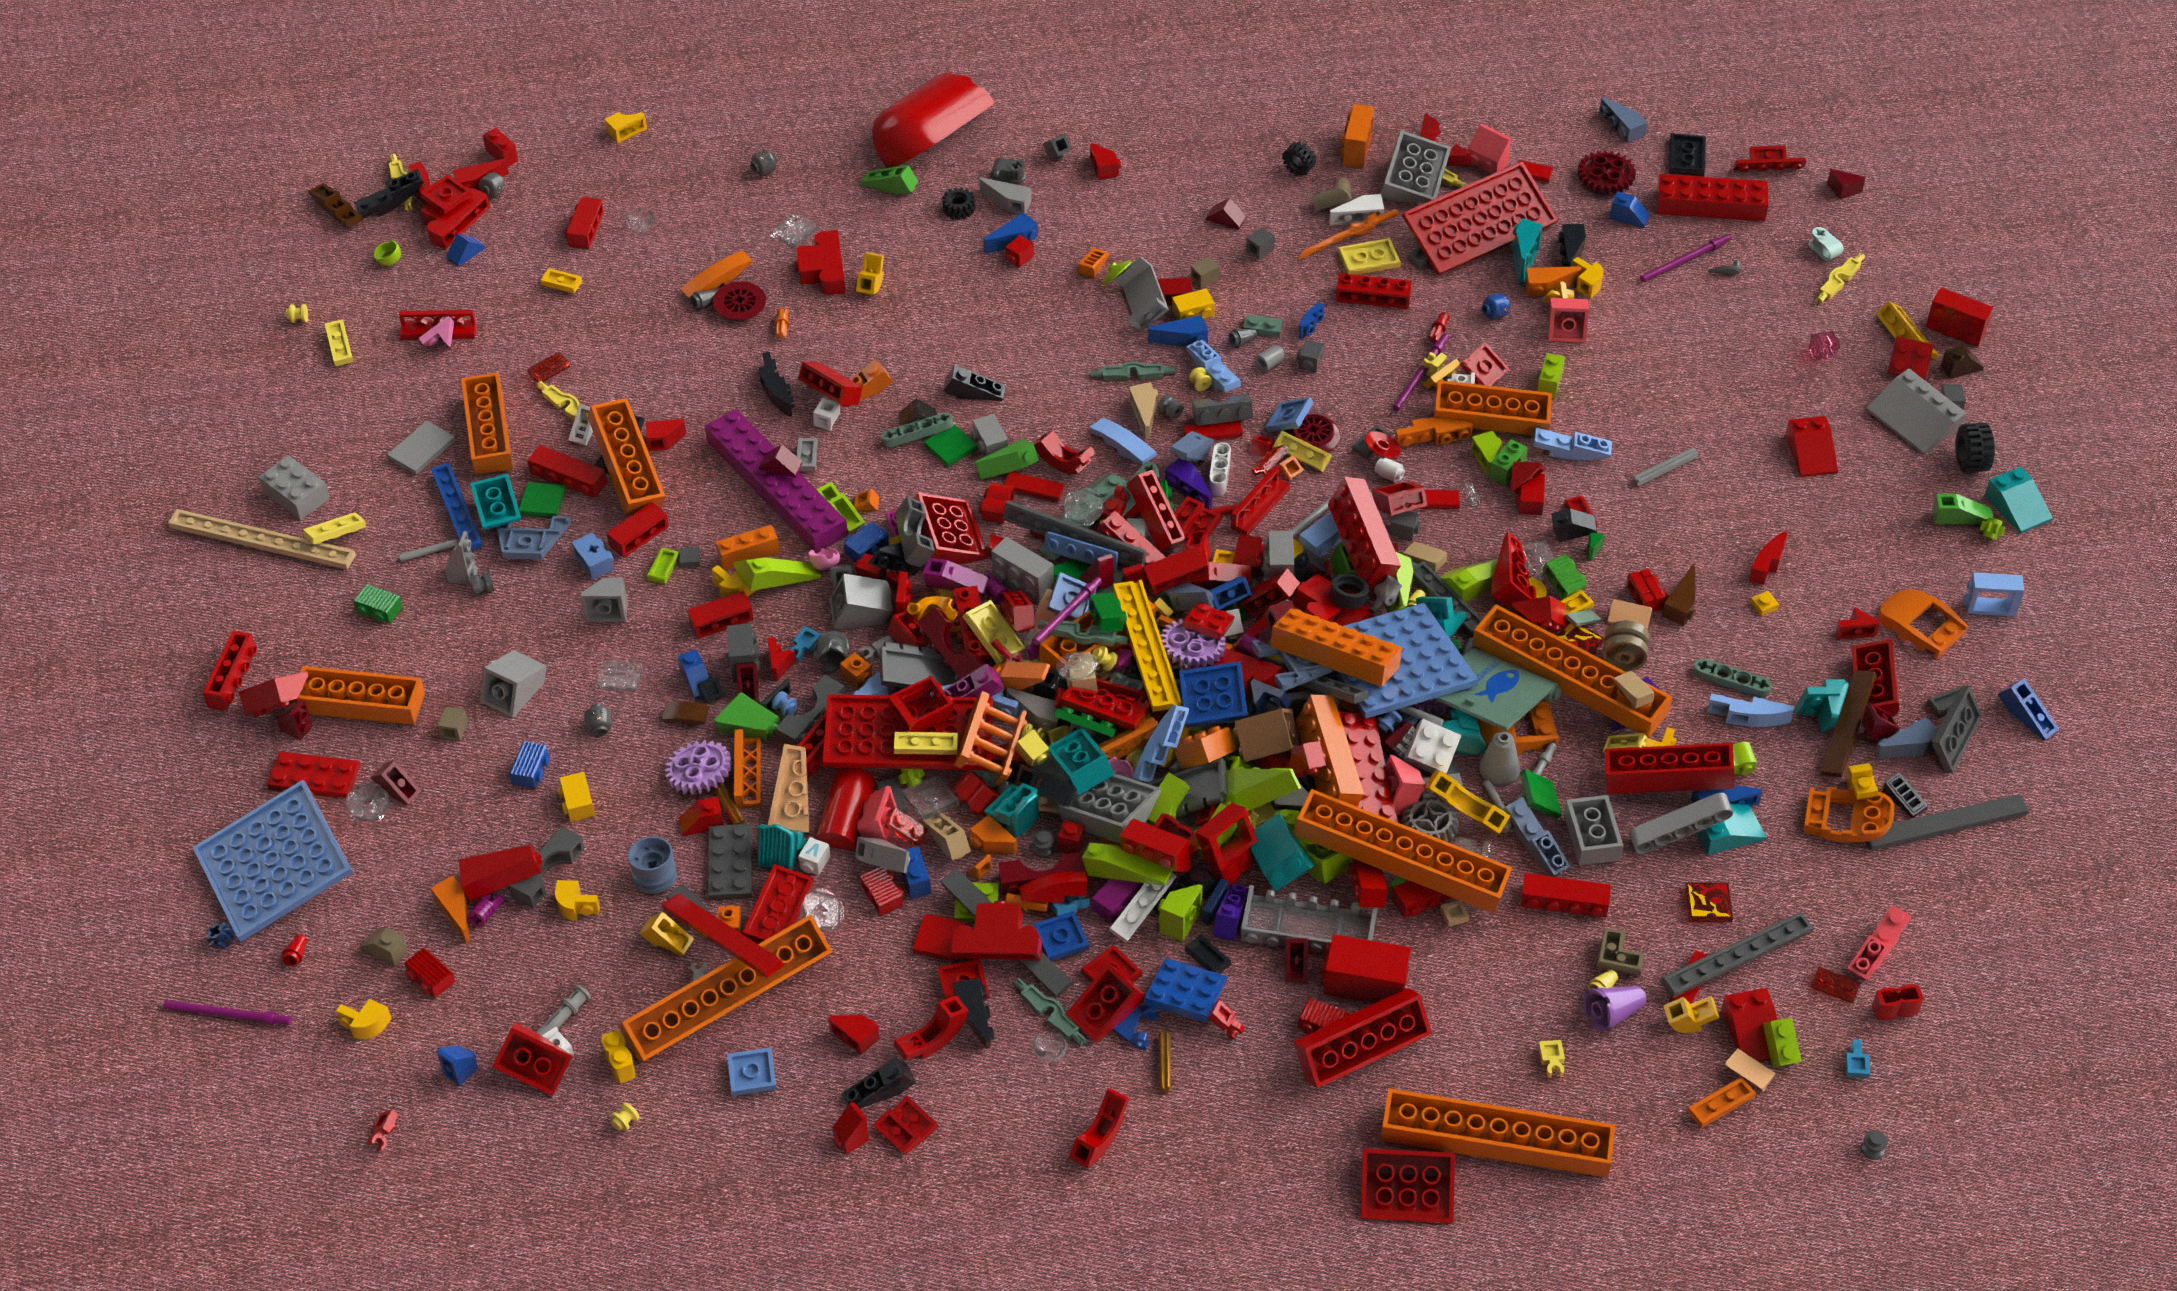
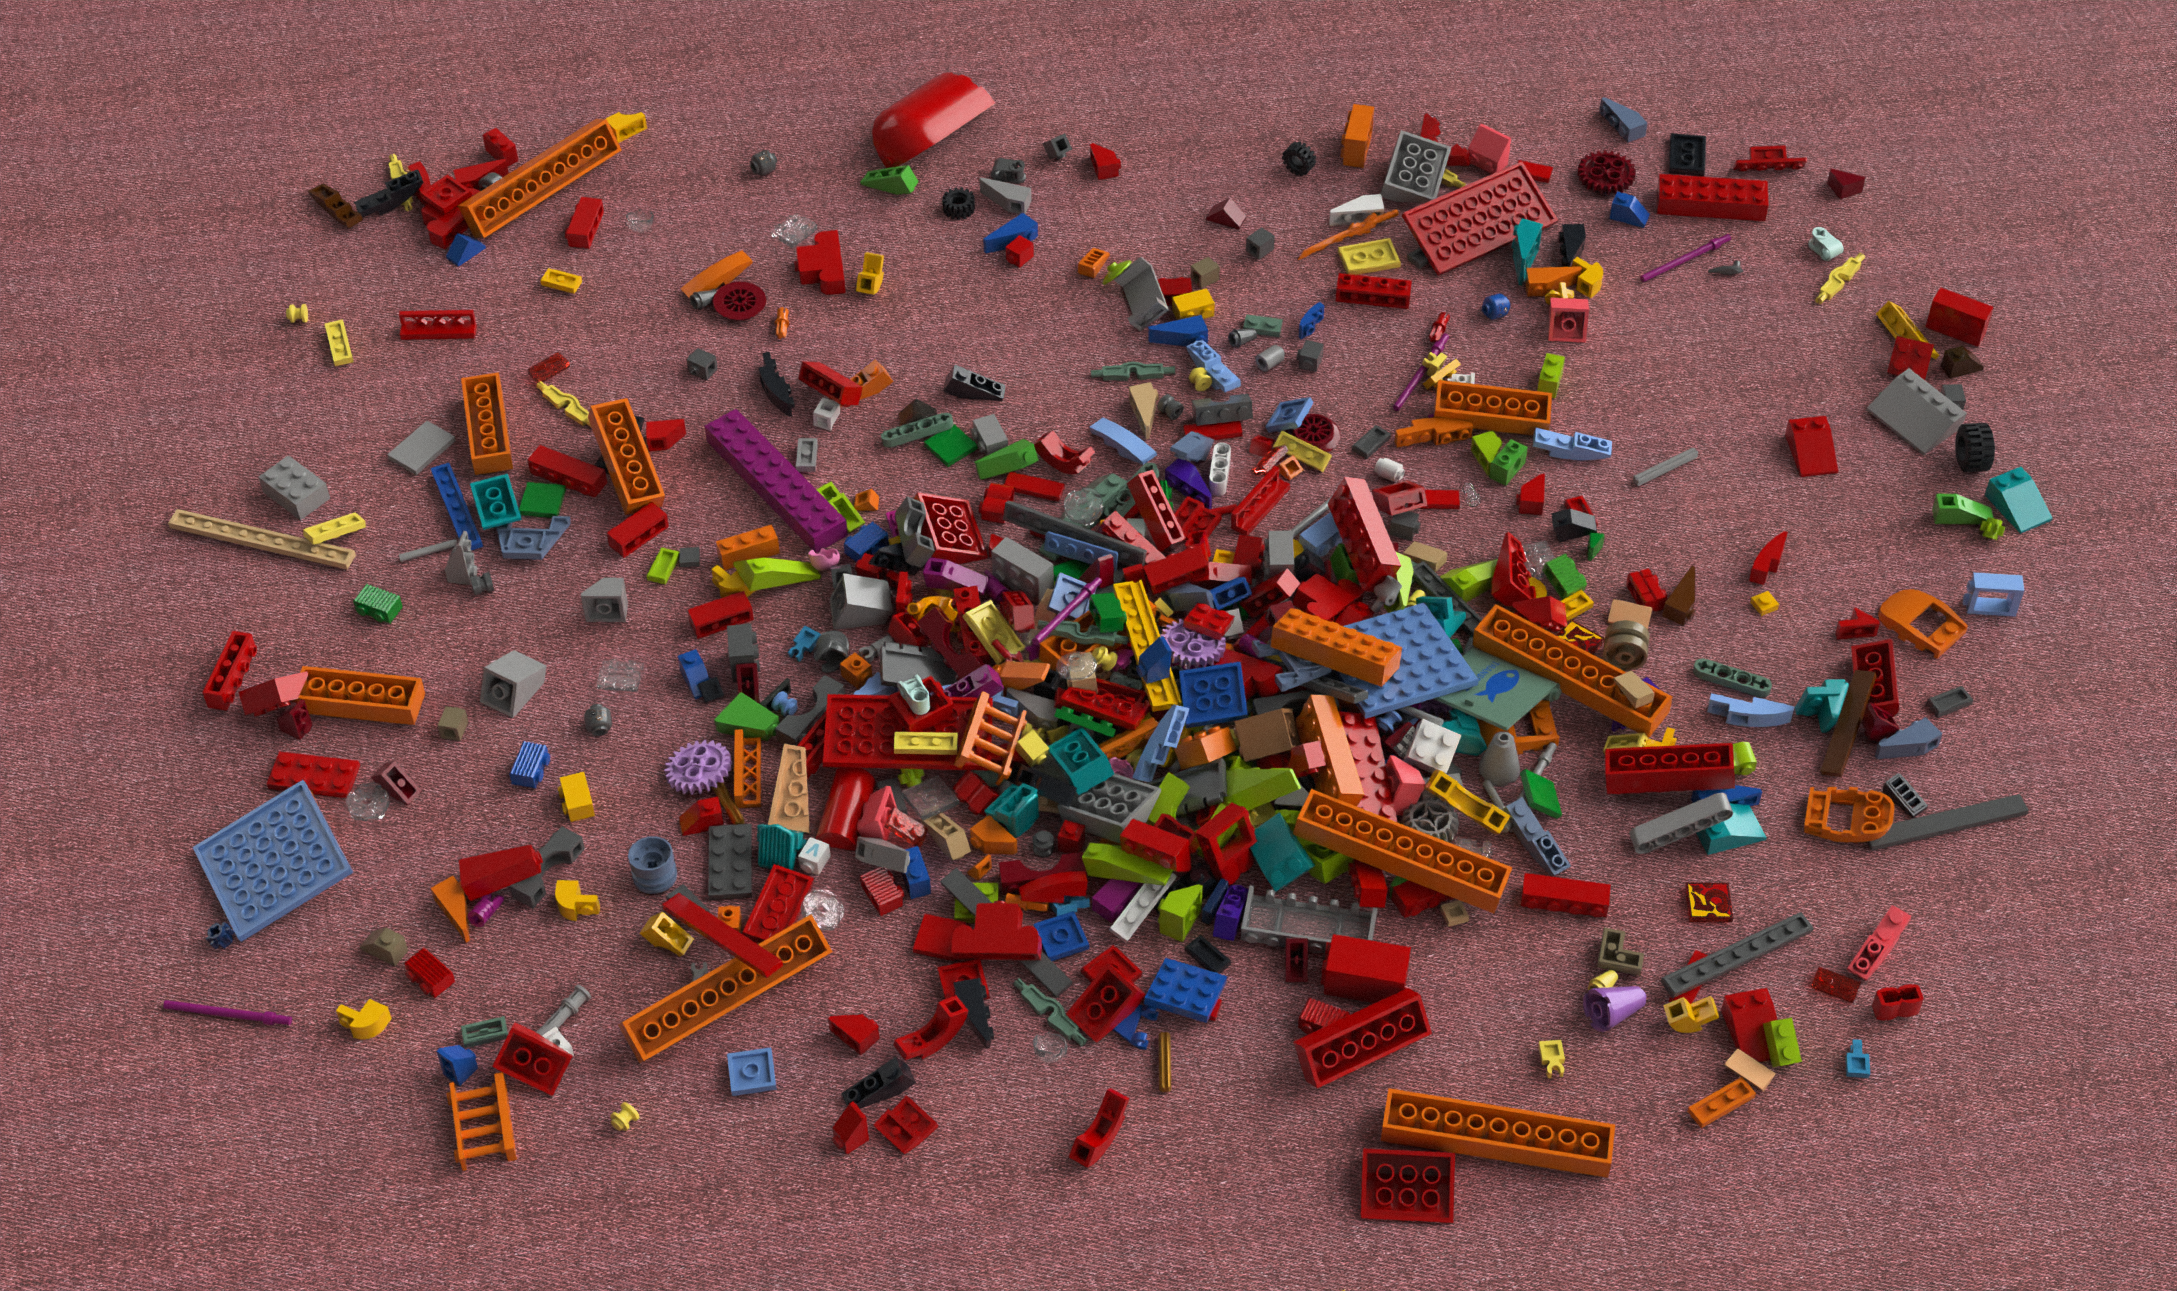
(293, 953): red cone -> none
(384, 1125): red plate -> none
(387, 253): lime hair -> none
(443, 329): bright pink slope -> none
(484, 1035): none -> sand green tile
(503, 1126): none -> orange fence
(539, 178): none -> orange brick
(580, 416): white slope -> none
(592, 555): medium blue brick -> none
(618, 1056): yellow brick -> none
(688, 712): reddish brown slope -> none
(702, 364): none -> dark grey brick
(780, 660): red slope -> none
(781, 461): dark red slope -> none
(915, 694): none -> light aqua piece
(1115, 504): red plate -> none
(1155, 661): none -> blue slope
(1224, 1019): red plate -> none
(1266, 695): dark blue slope -> none
(1338, 195): dark tan brick -> none
(1348, 600): black tyre -> none
(1382, 445): red dish -> none
(1485, 365): tile -> none
(1524, 472): red slope -> none
(1582, 617): sand green piece -> none
(1593, 830): light grey brick -> none
(1824, 345): clear pink brick -> none
(1862, 780): yellow brick -> none
(1874, 1145): dark grey wheel -> none
(1956, 729): dark grey plate -> none
(2027, 707): blue slope -> none

